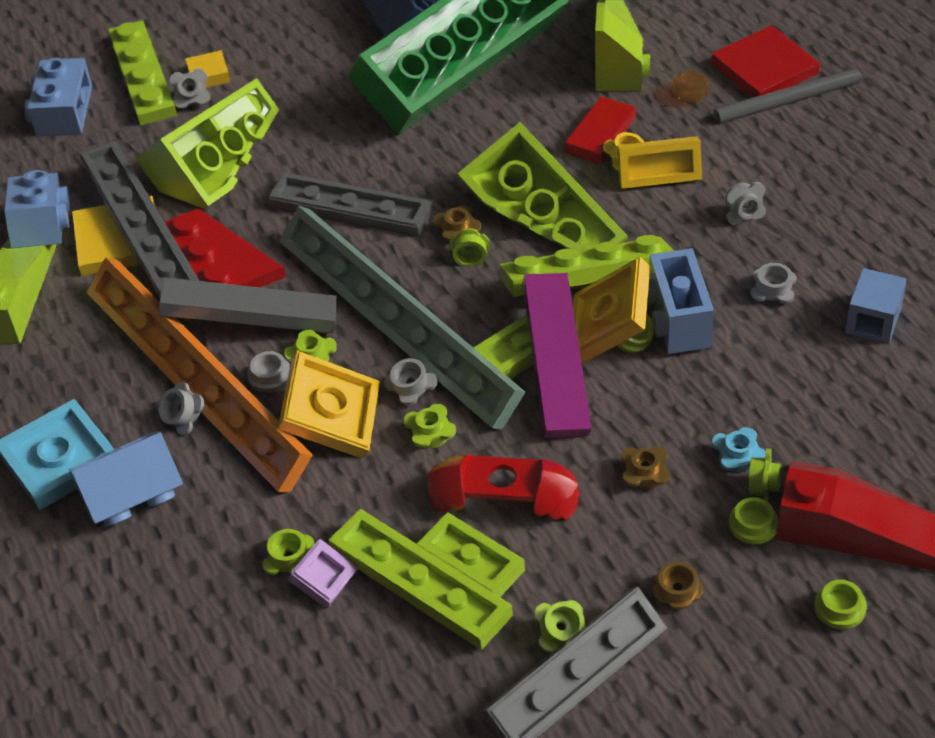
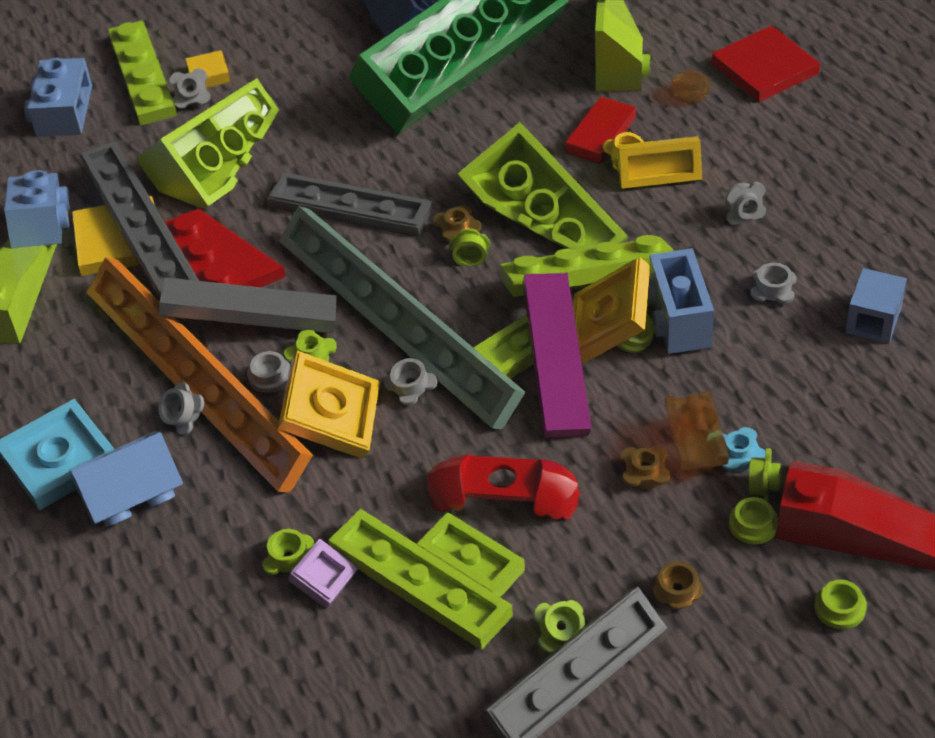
(430, 435): lime plate -> none
(696, 433): none -> clear orange hips
(787, 95): dark grey bar -> none

